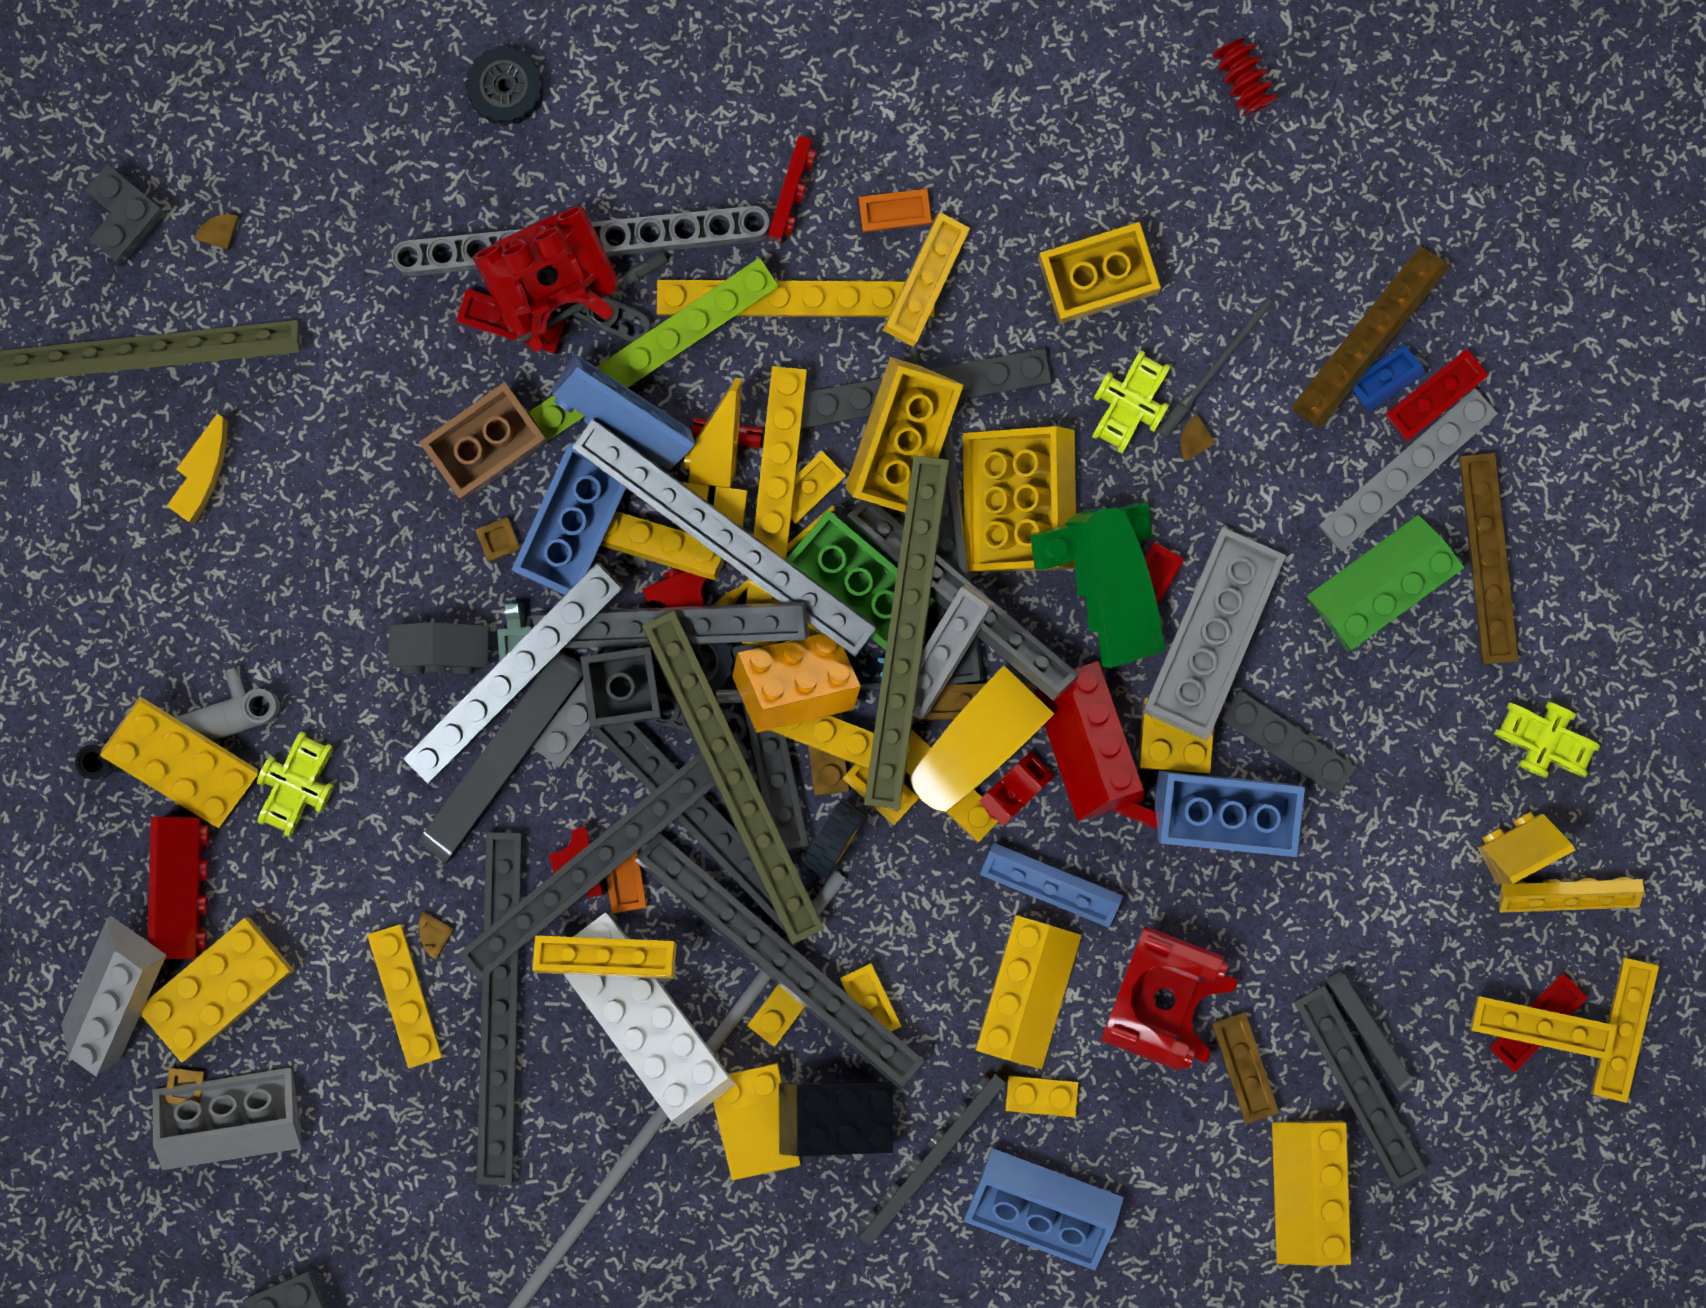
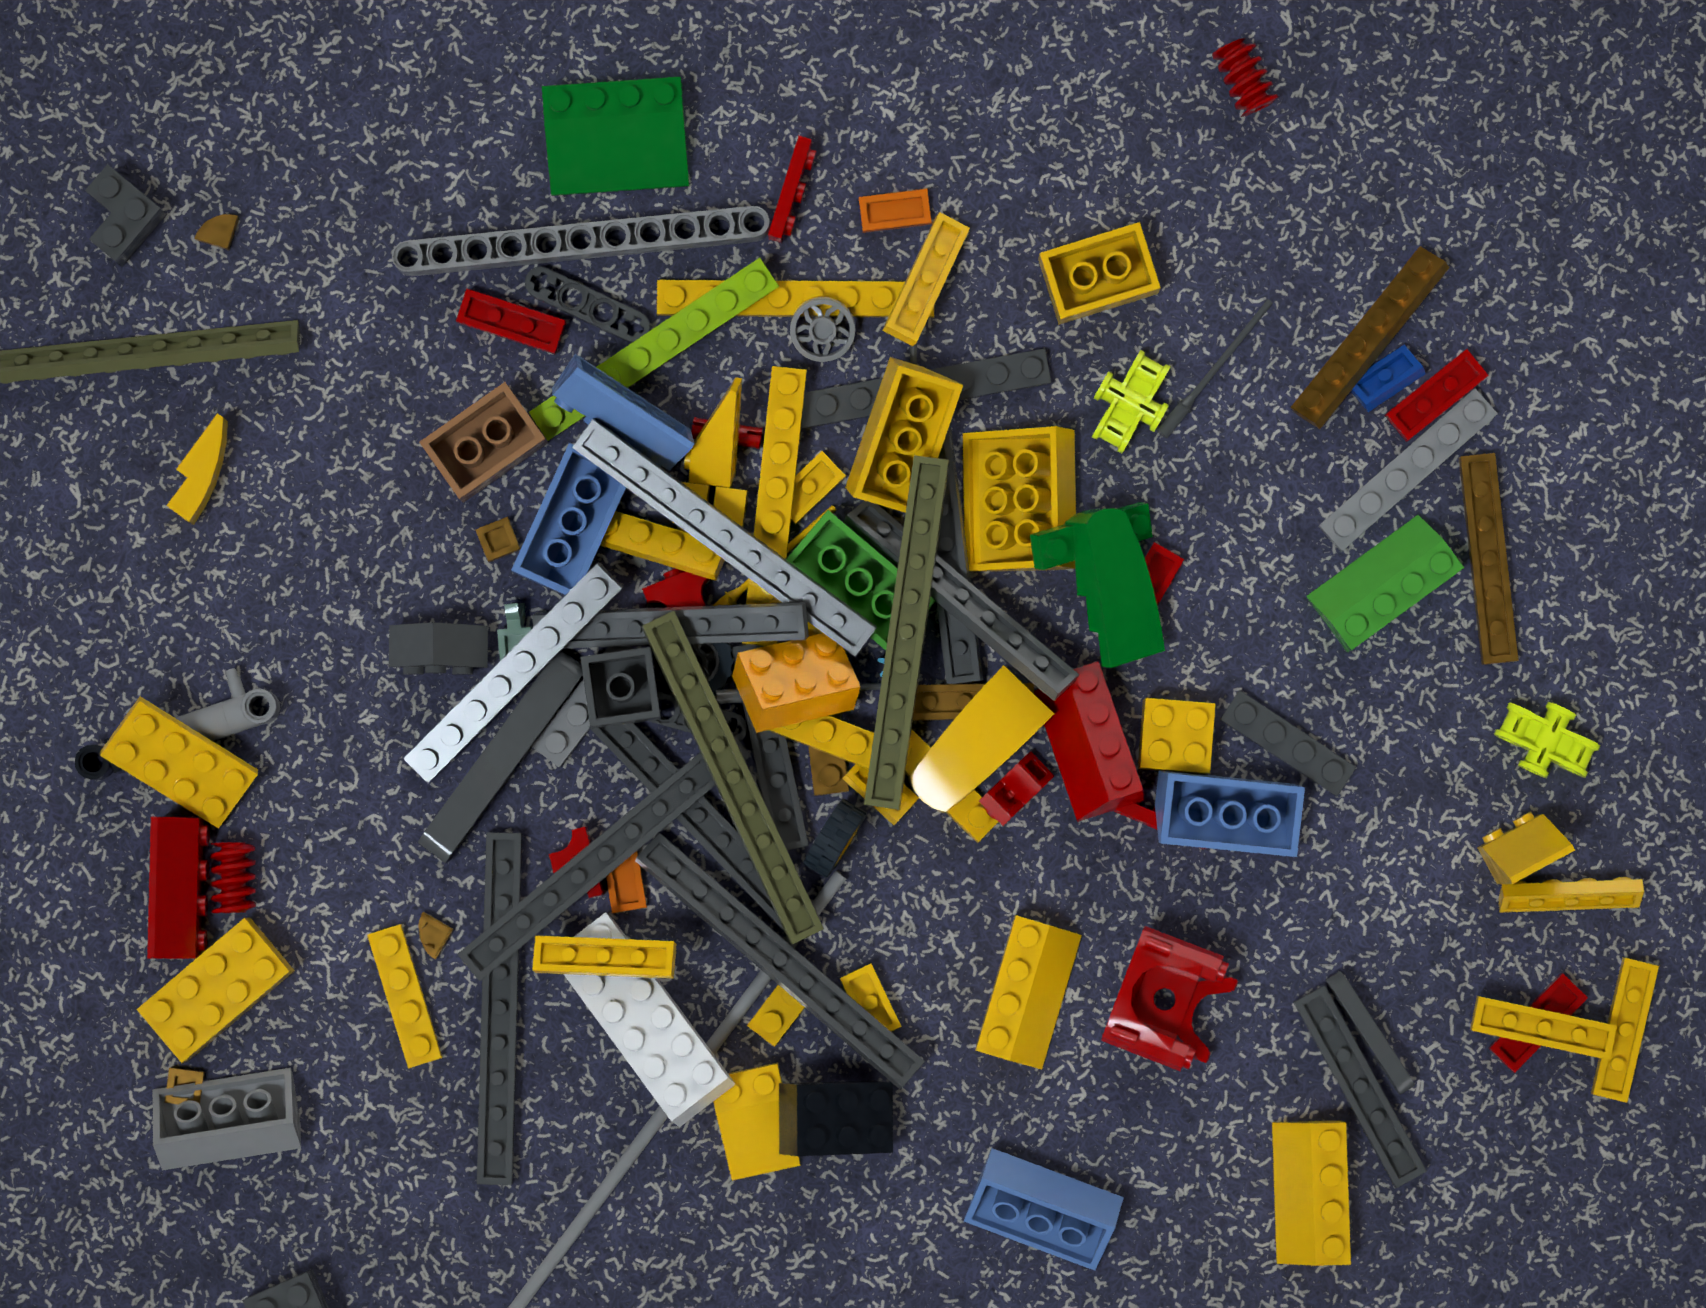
(110, 997): light grey slope -> none
(233, 877): none -> red piece
(301, 772): neon yellow axle -> none
(511, 67): black wheel -> none
(560, 241): red piece -> none
(615, 136): none -> green slope
(633, 274): dark grey piece -> none
(822, 329): none -> light grey wheel
(919, 1168): dark grey plate -> none
(949, 645): light grey plate -> none
(1041, 1096): yellow plate -> none
(1051, 885): medium blue plate -> none
(1194, 438): pearl gold tile -> none
(1214, 634): light grey plate -> none
(1245, 1068): pearl gold plate -> none

